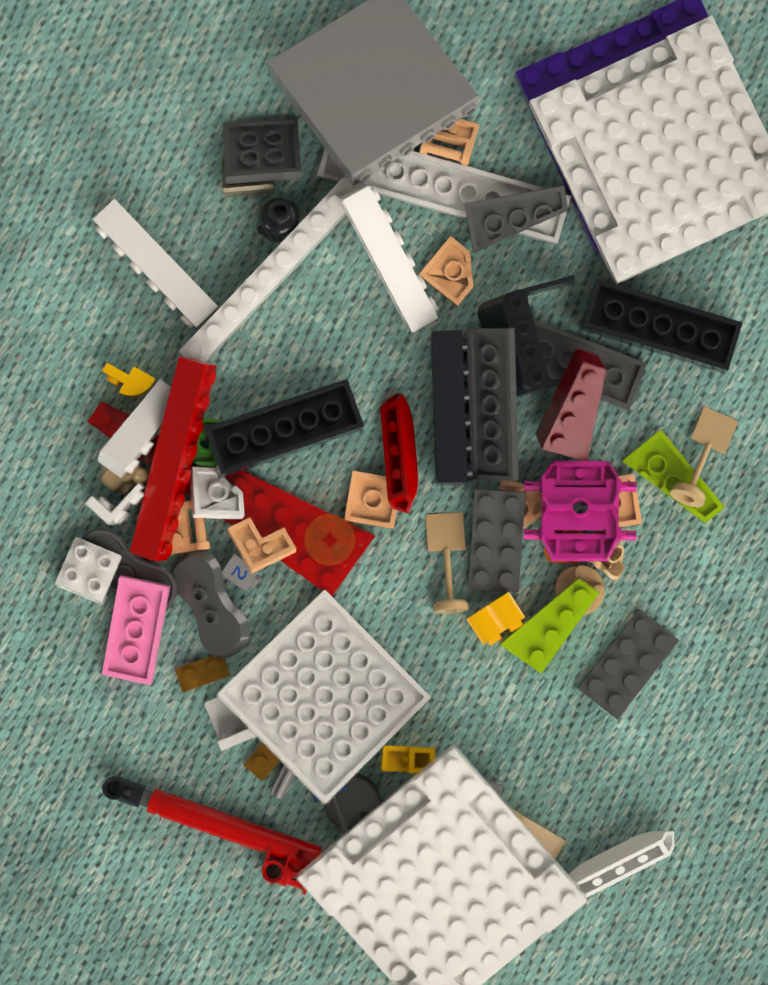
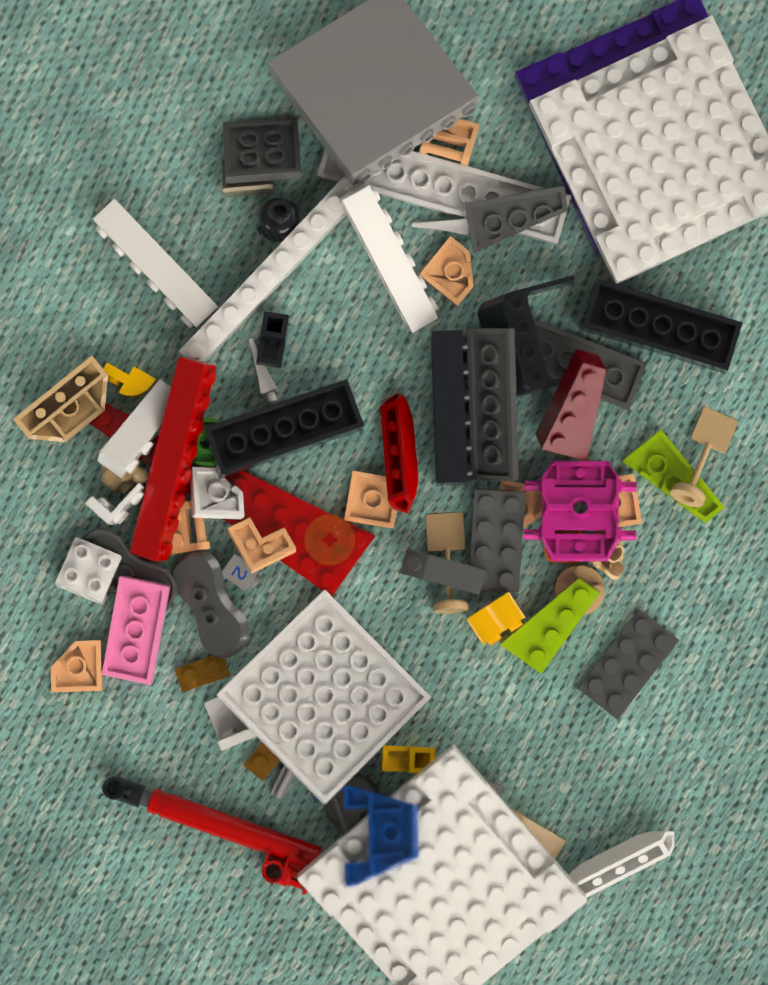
(67, 404): none -> tan wedge
(79, 668): none -> light nougat plate
(266, 384): none -> white piece
(272, 339): none -> black brick
(391, 834): none -> blue wing
(443, 571): none -> dark grey slope
(457, 225): none -> white piece

